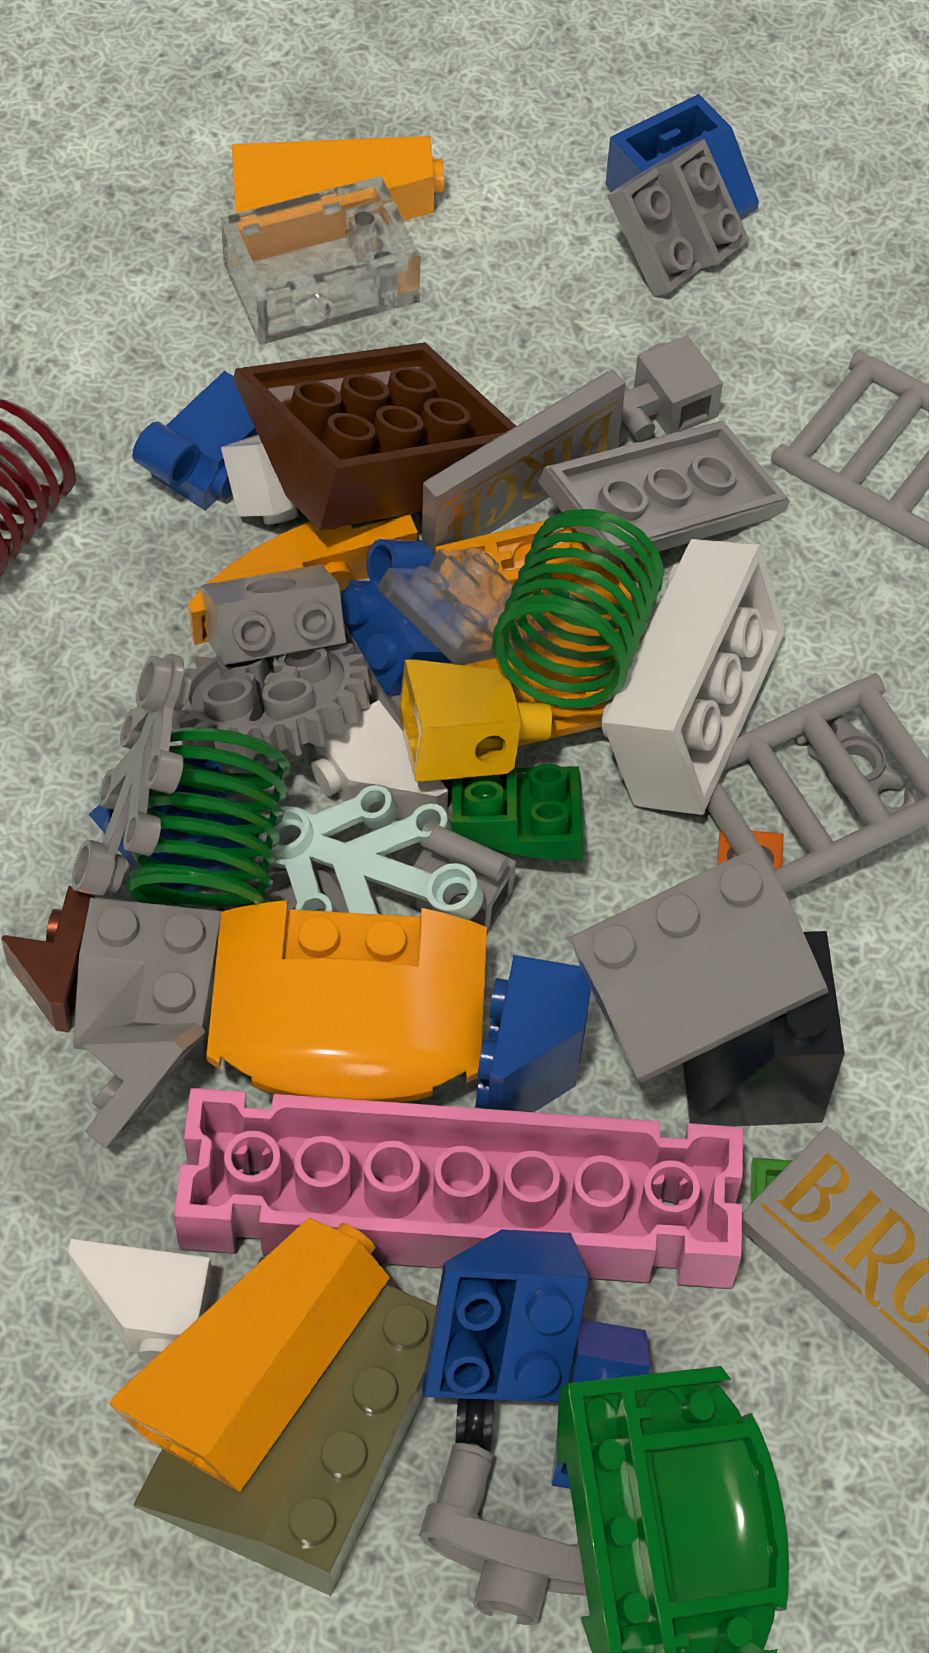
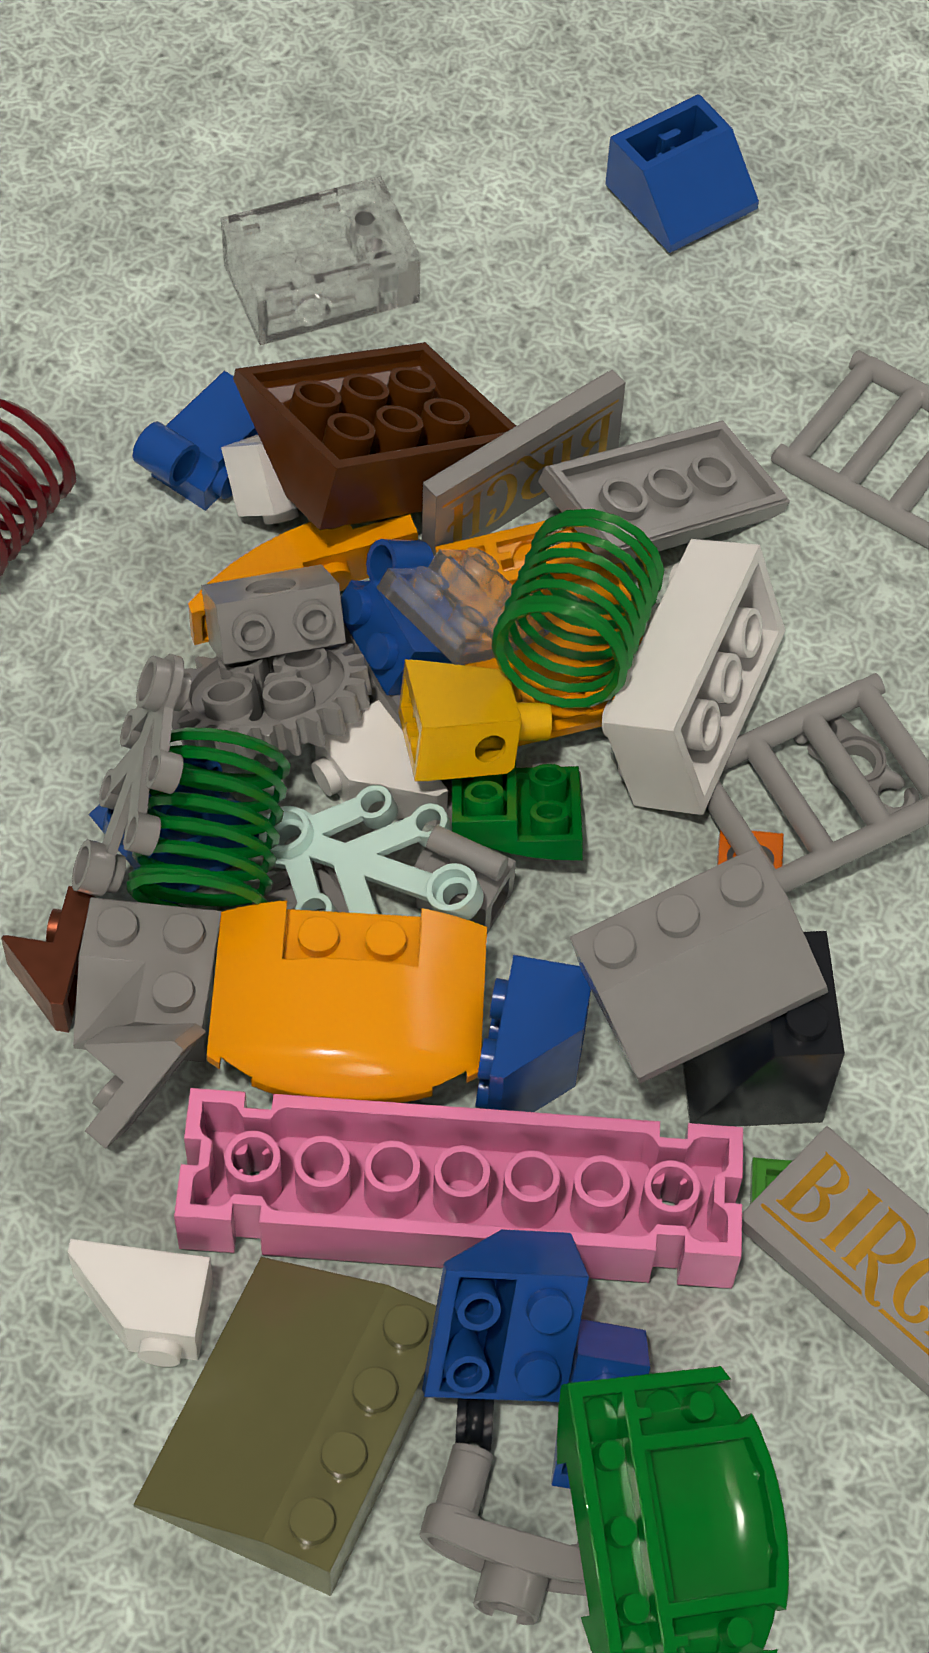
(255, 1354): light orange slope -> none
(295, 169): light orange slope -> none
(673, 387): light grey brick -> none
(678, 217): light grey slope -> none

